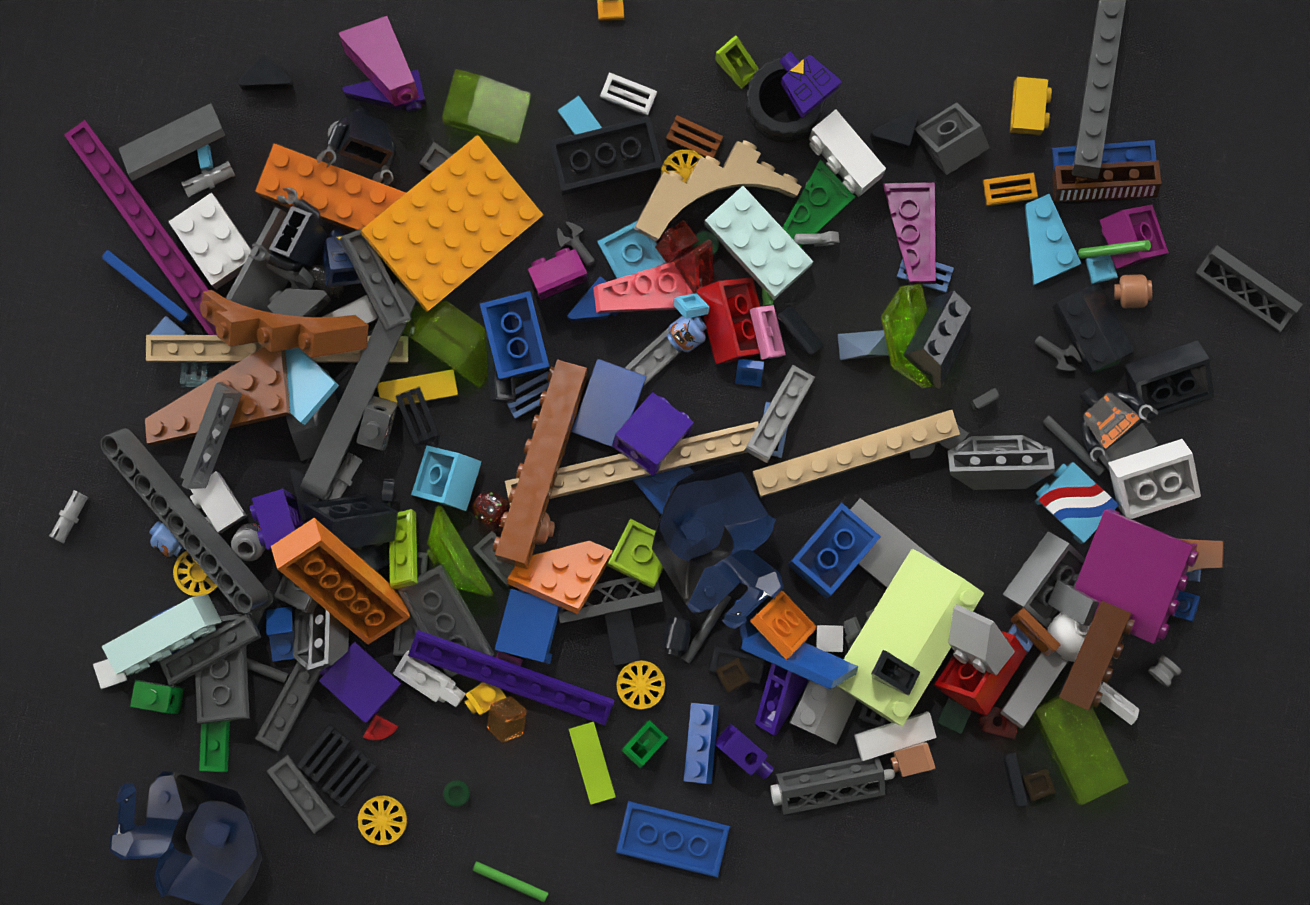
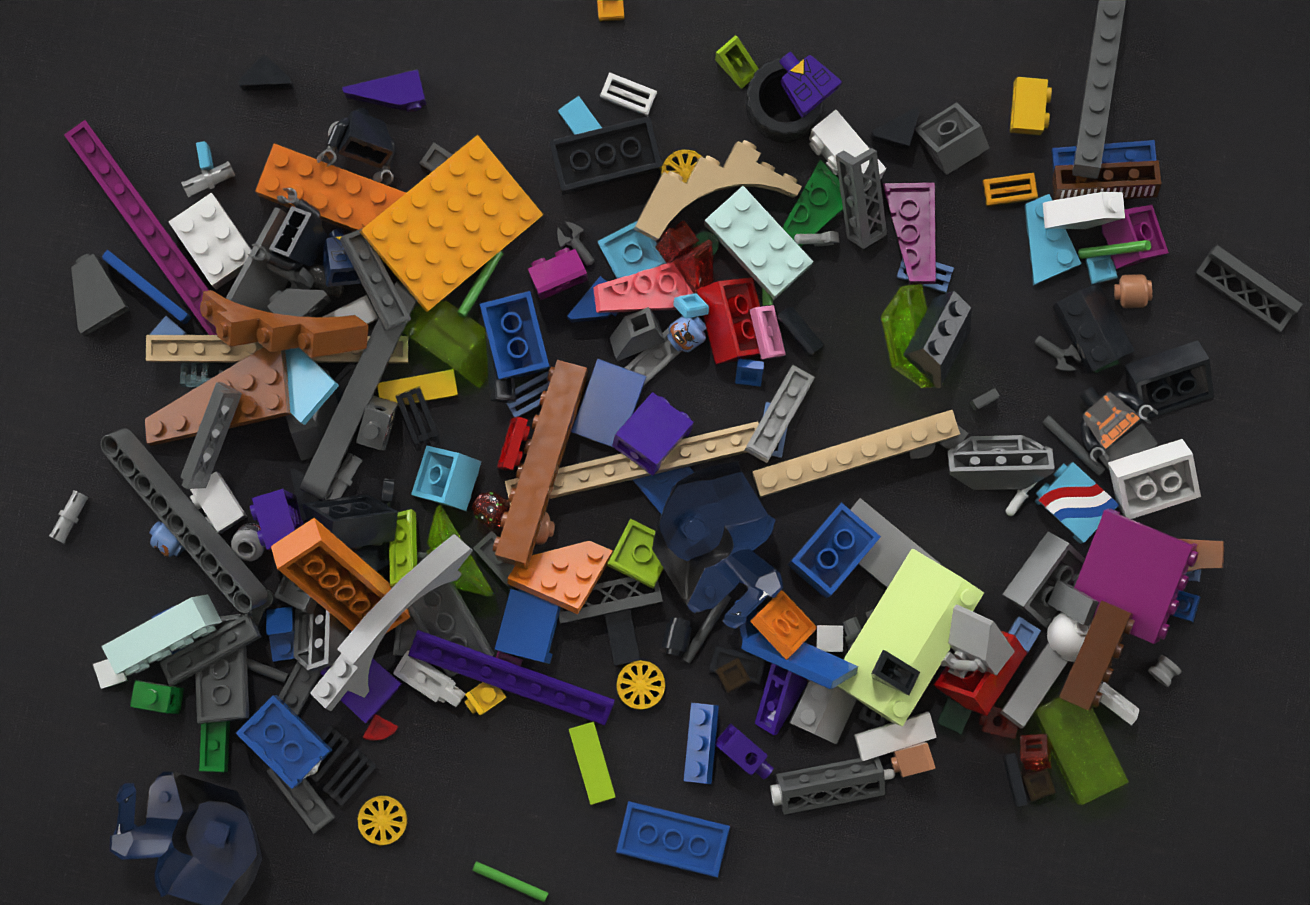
(95, 295): none -> dark grey slope
(171, 142): dark grey tile -> none
(195, 574): yellow wheel -> none
(284, 741): none -> blue piece
(357, 650): none -> light grey slope
(380, 58): magenta slope -> none
(456, 793): dark green tile -> none
(478, 285): none -> bright green bar
(485, 106): clear neon green slope -> none
(506, 719): clear orange panel -> none
(510, 453): none -> red plate
(636, 334): none -> dark grey slope
(644, 744): green slope -> none
(674, 128): dark orange tile -> none
(855, 200): none -> dark grey fence
(862, 345): sand blue slope -> none
(958, 667): none -> light grey bar
(1018, 500): none -> white piece
(1035, 632): dark orange tile -> none
(1035, 758): none -> clear red brick
(1084, 211): none -> white slope

